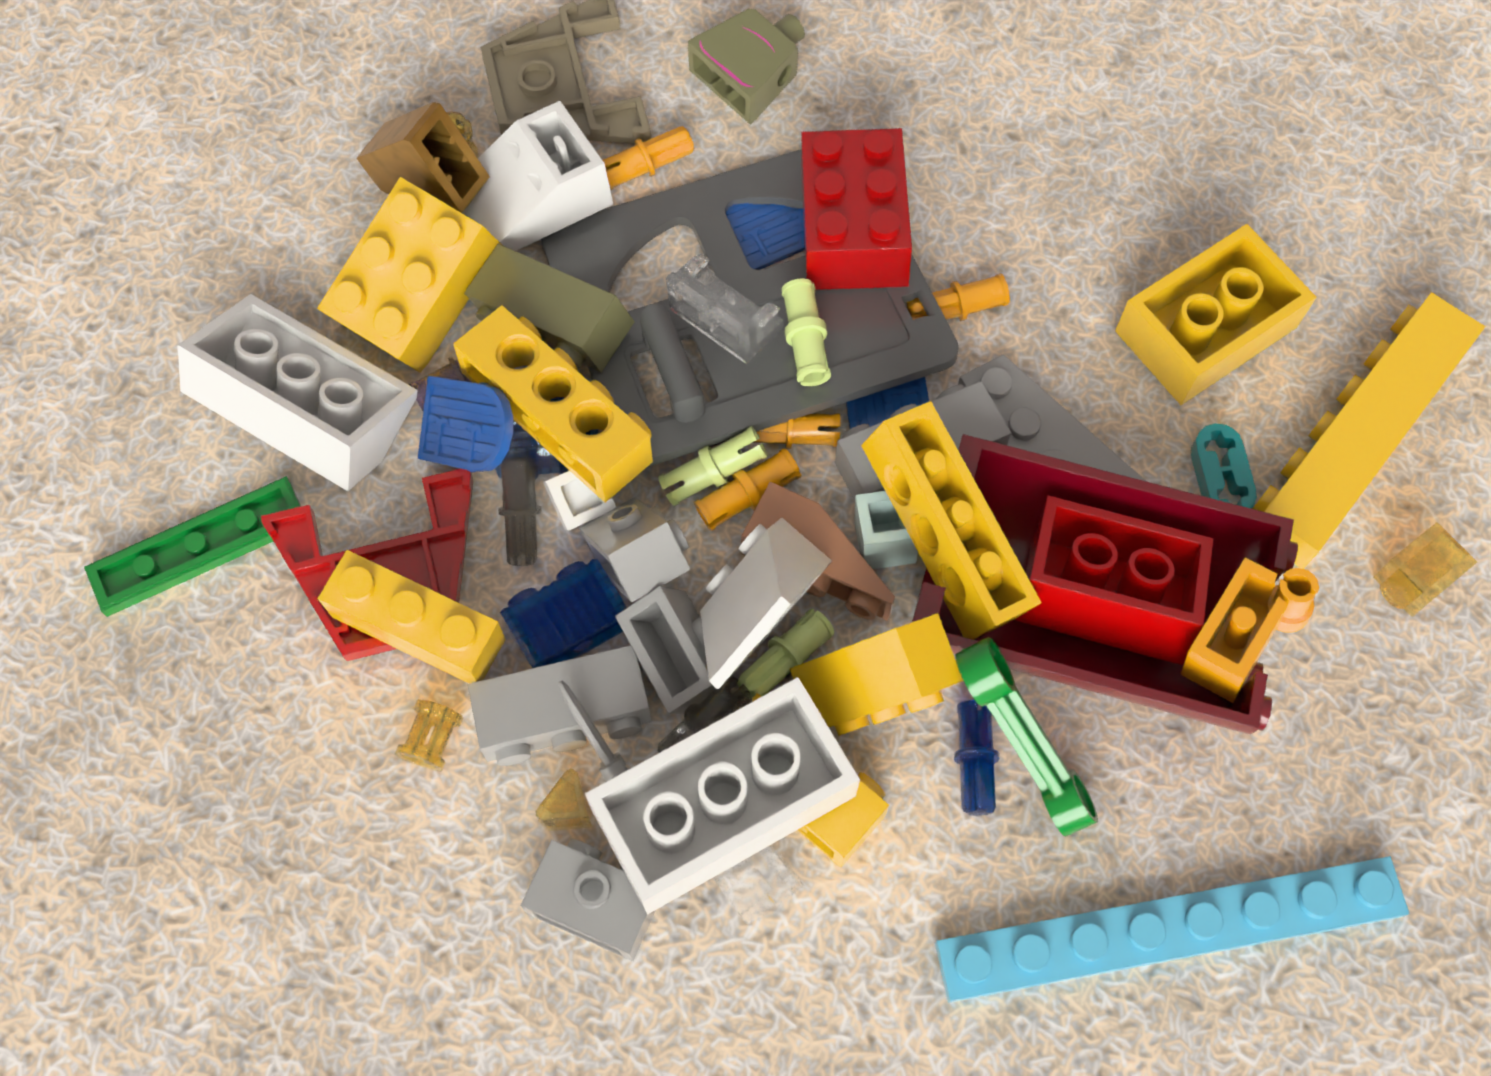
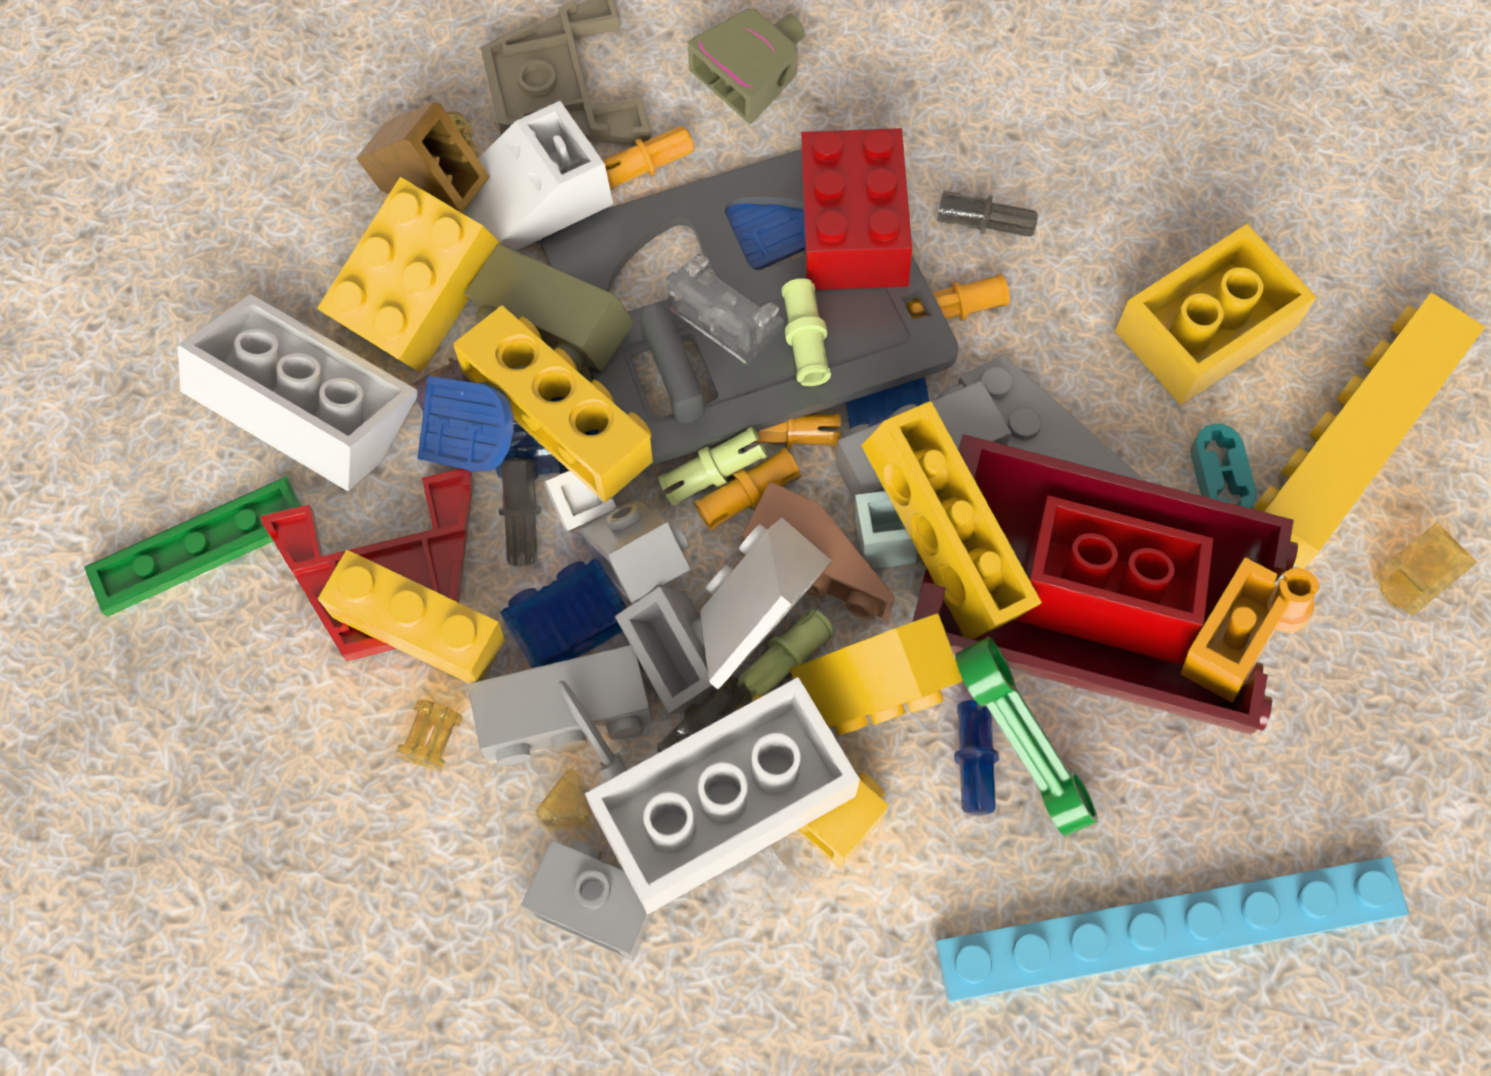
(985, 214): none -> clear smoke axle

